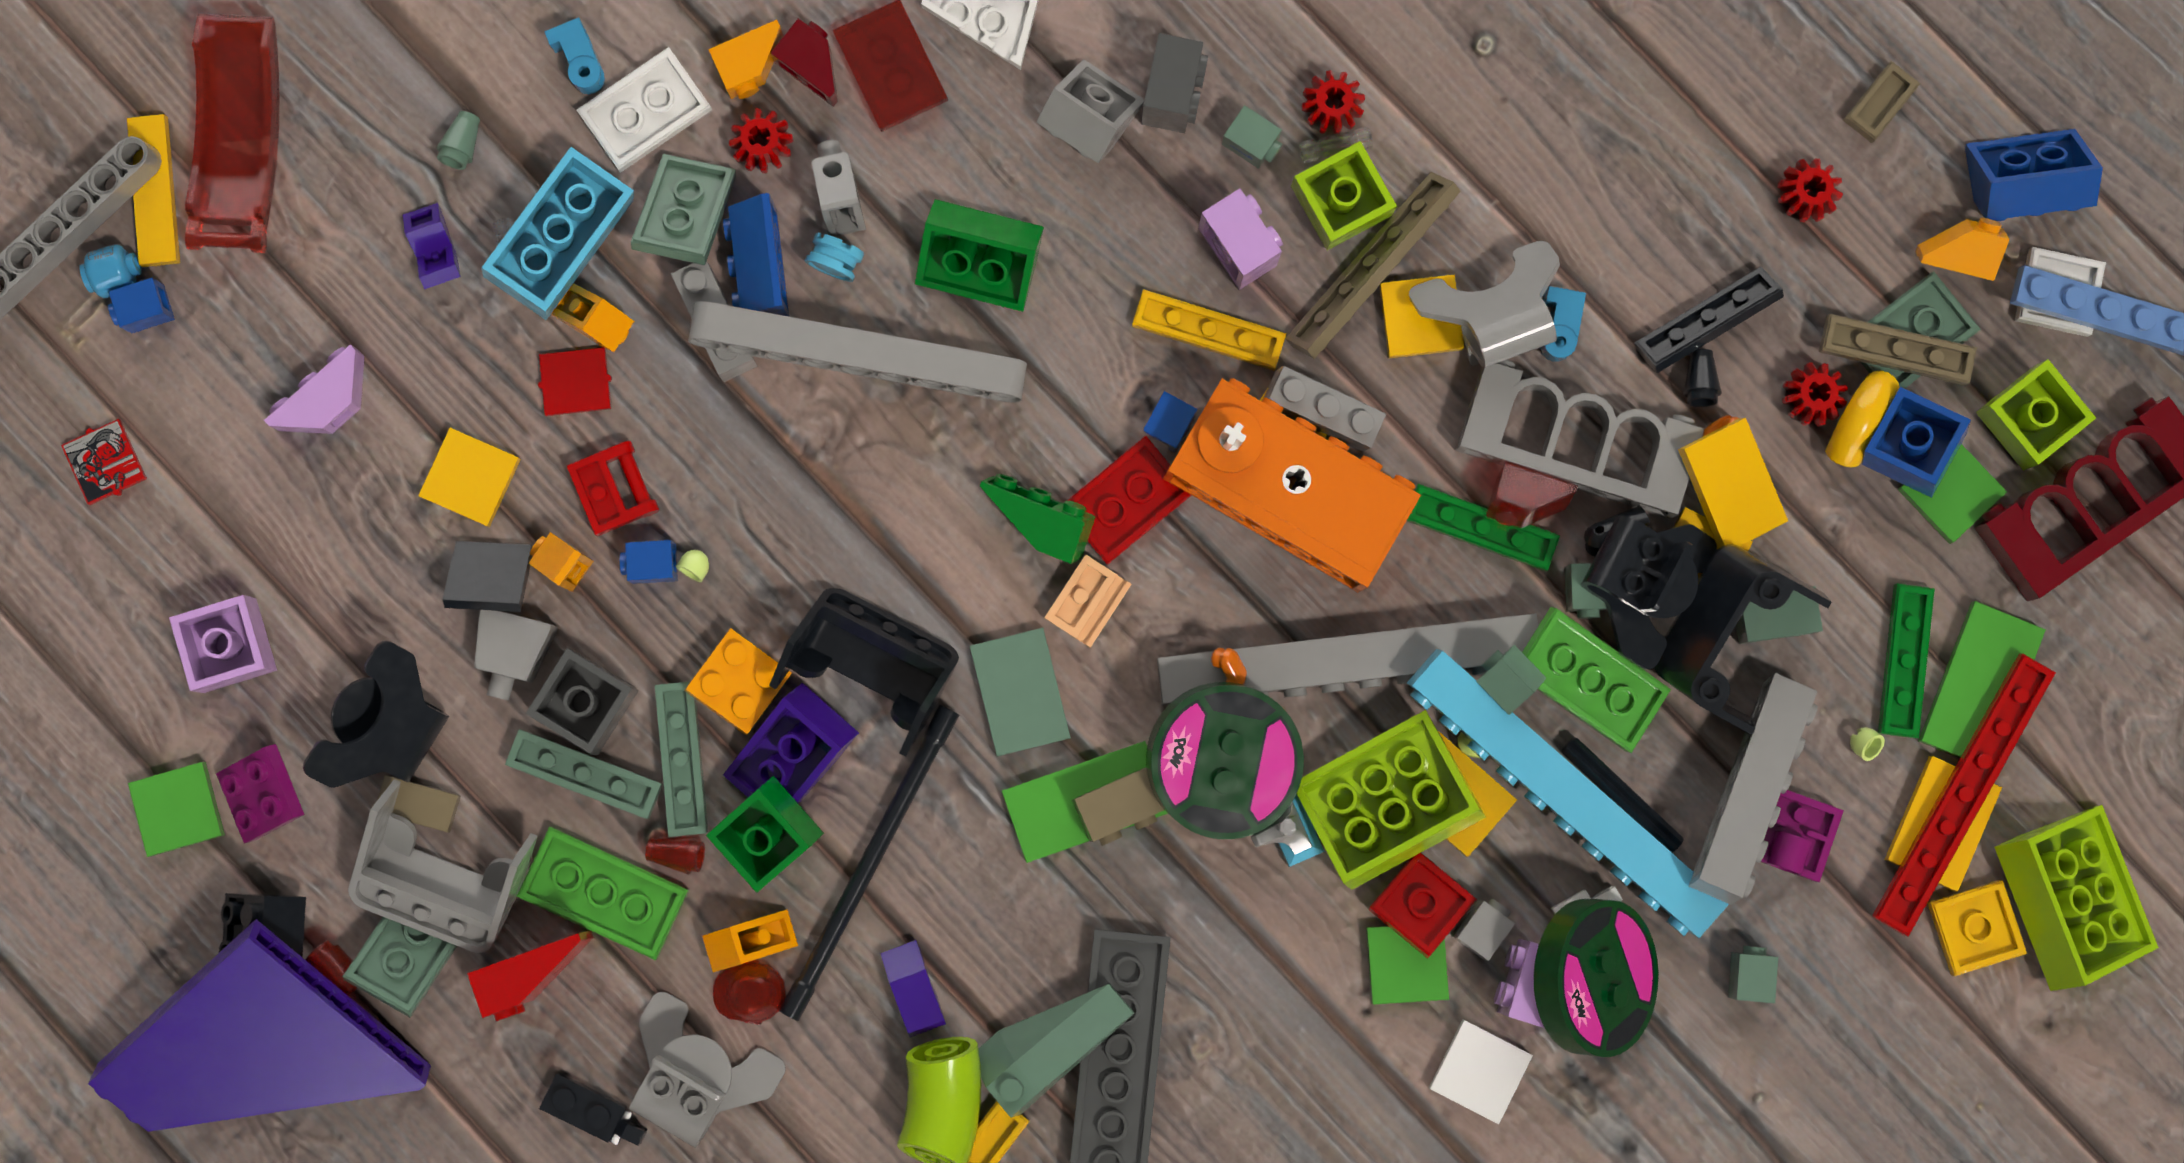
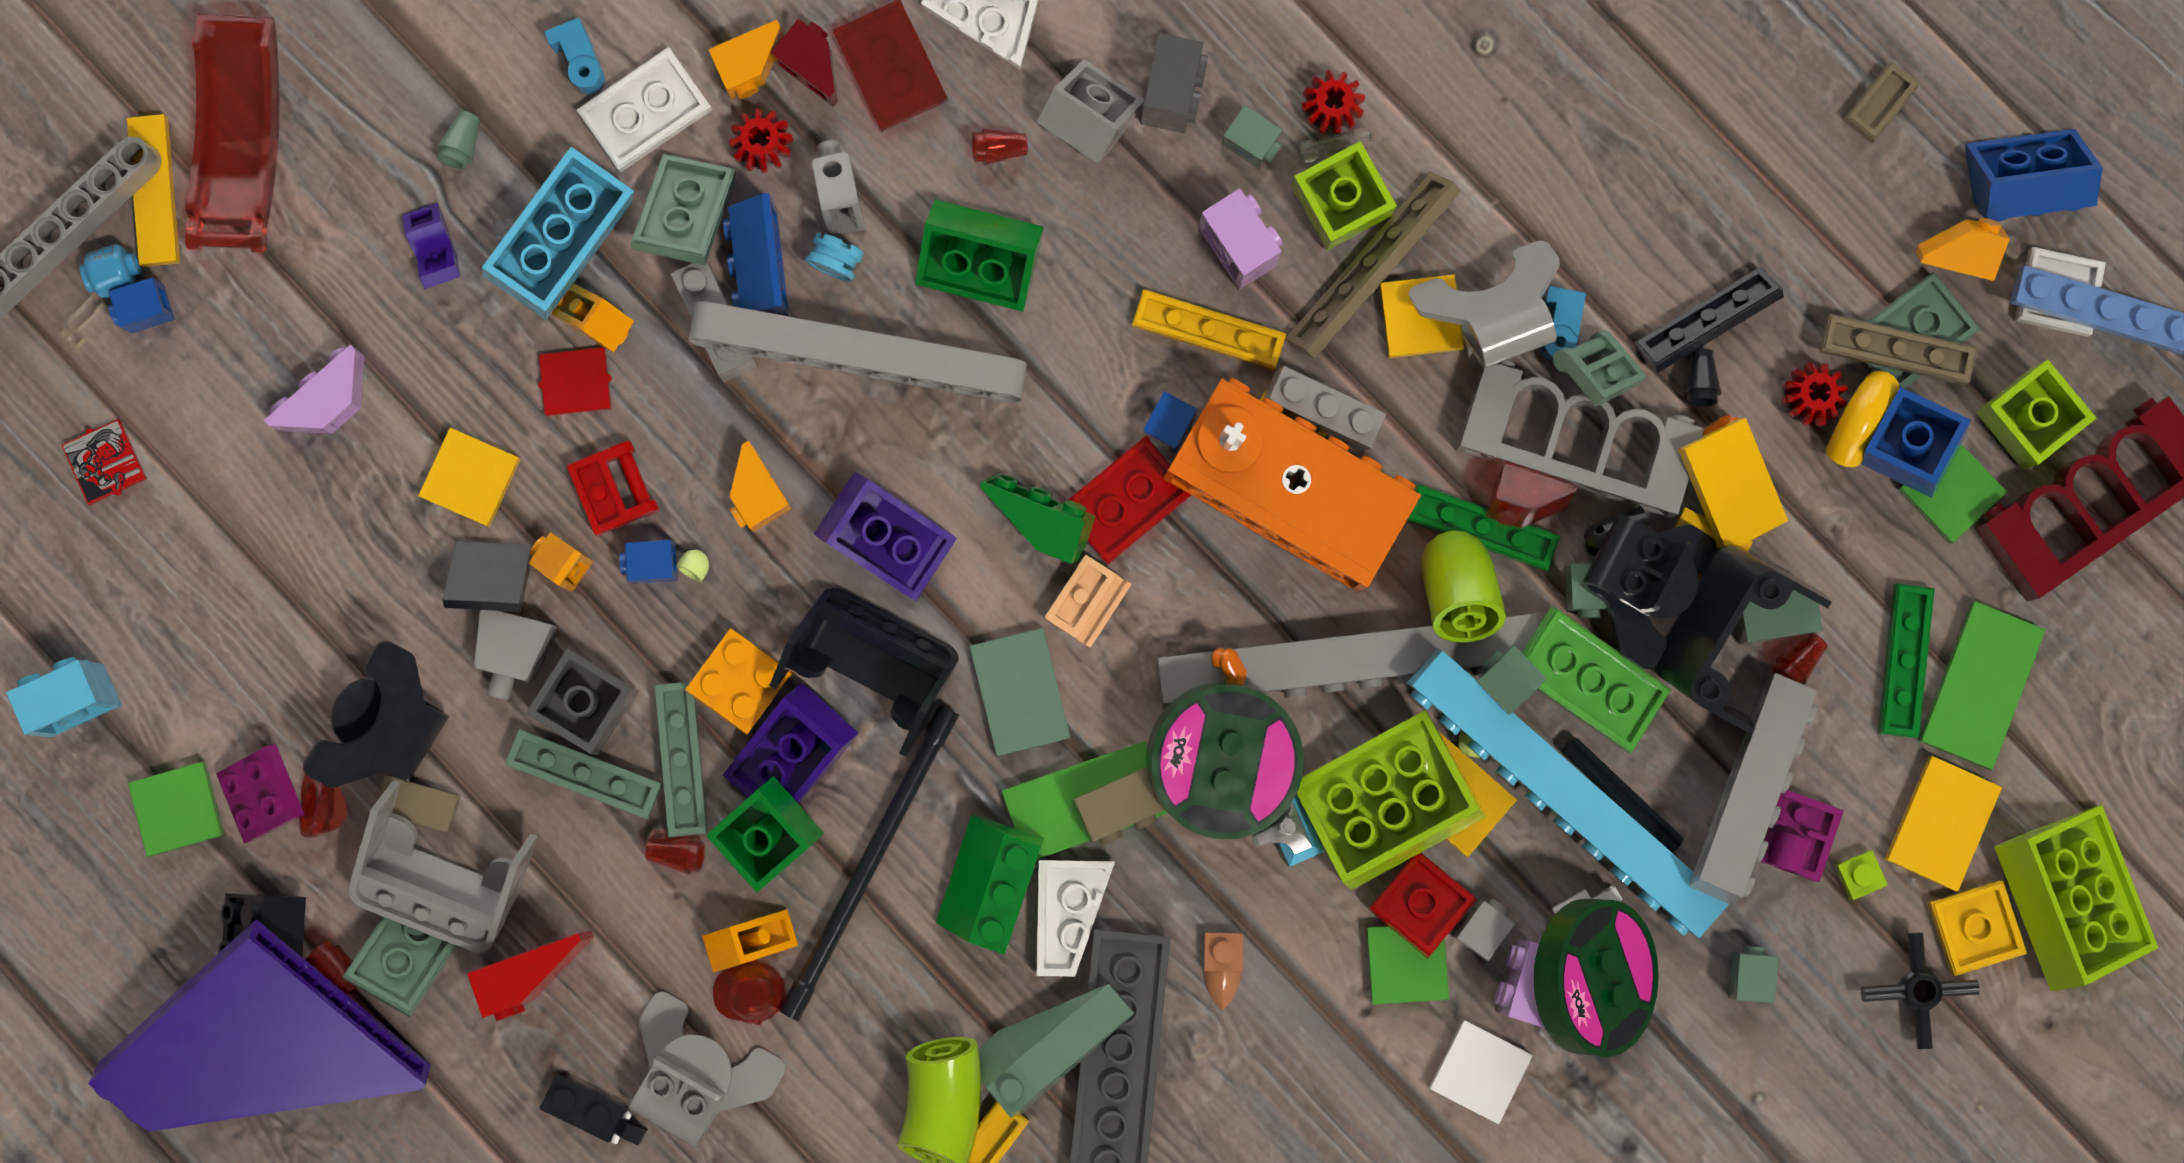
(63, 697): none -> medium azure brick
(222, 644): lavender brick -> none
(323, 808): none -> clear red hat
(603, 893): bright green tile -> none
(755, 492): none -> light orange slope
(885, 536): none -> dark purple slope
(912, 988): dark purple slope -> none
(989, 883): none -> green slope
(998, 145): none -> clear red cone
(1066, 912): none -> white wing
(1223, 965): none -> nougat plate
(1461, 587): none -> lime brick
(1605, 377): none -> sand green plate
(1801, 659): none -> clear red cone
(1821, 182): red gear -> none
(1861, 875): none -> lime plate
(1867, 743): yellowish green hinge -> none
(1935, 990): none -> black bar
(1963, 794): red tile -> none

